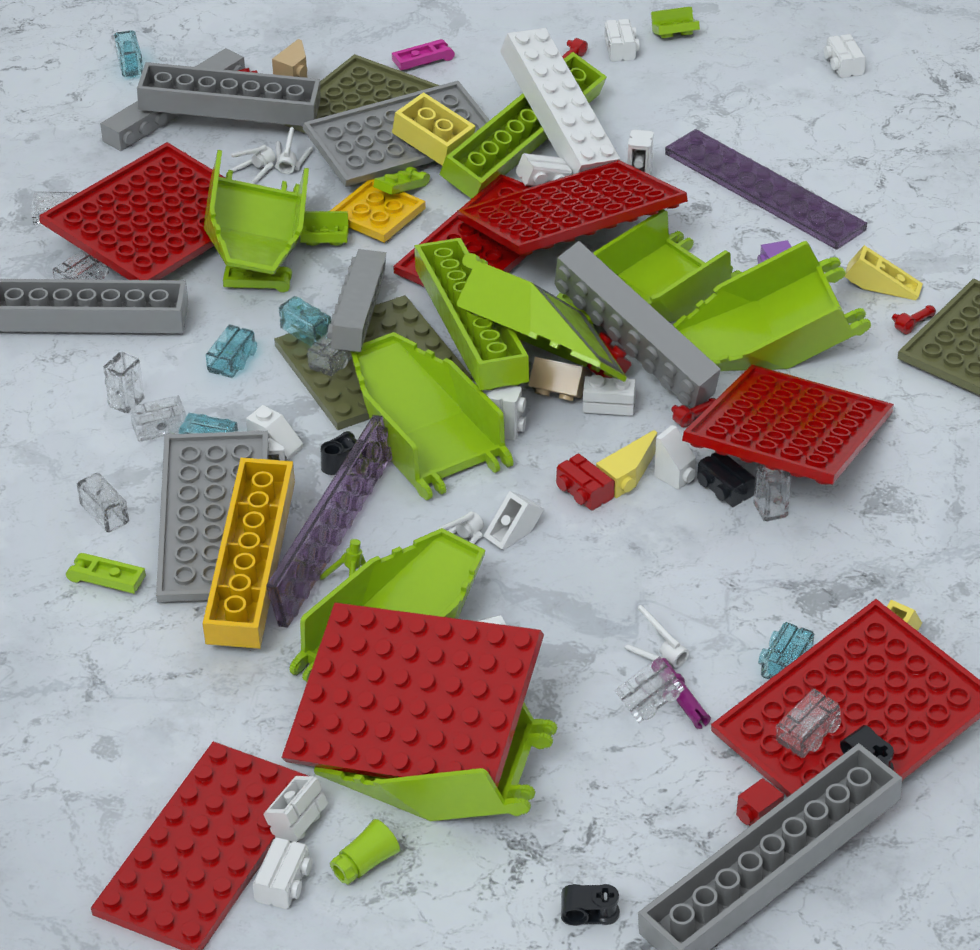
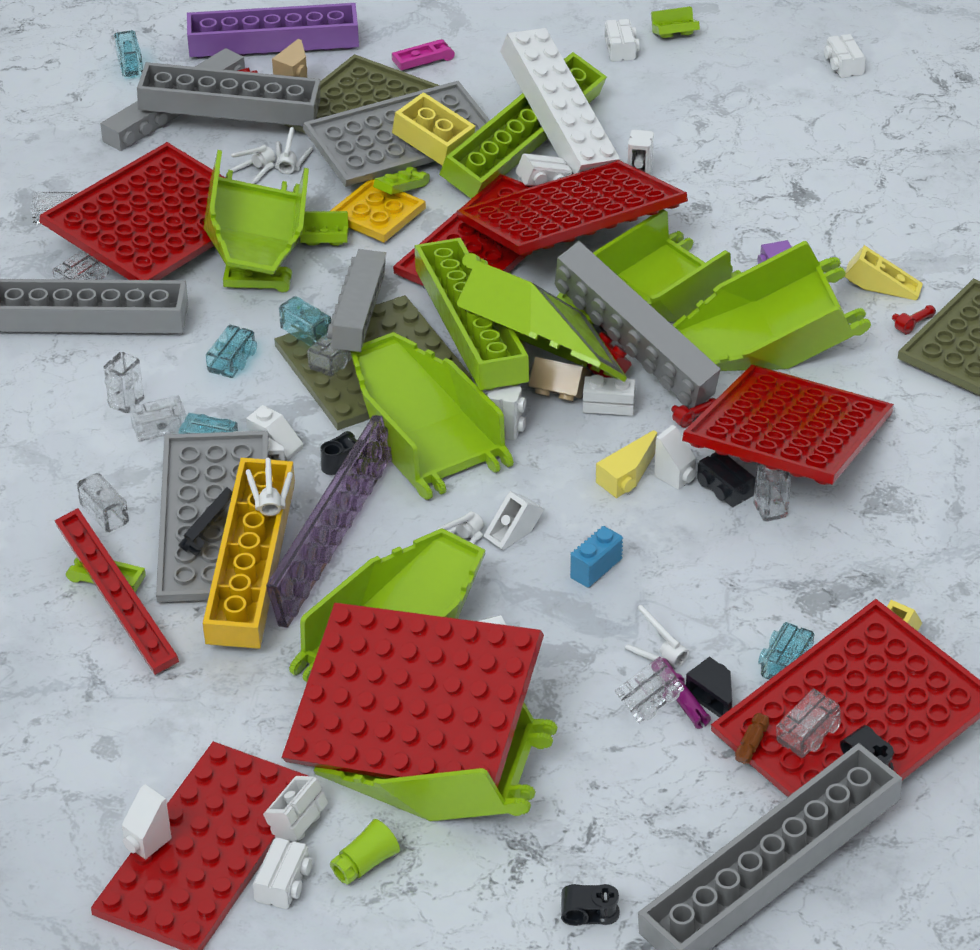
(117, 591): none -> red plate
(146, 823): none -> white slope
(192, 537): none -> black hinge
(269, 500): none -> white plant
(272, 29): none -> medium lavender brick
(351, 558): lime plant -> none
(577, 46): red piece -> none
(585, 482): red brick -> none
(595, 556): none -> dark azure brick
(711, 686): none -> black slope
(752, 738): none -> dark orange axle
(757, 801): red brick -> none
(766, 189): clear purple plate -> none

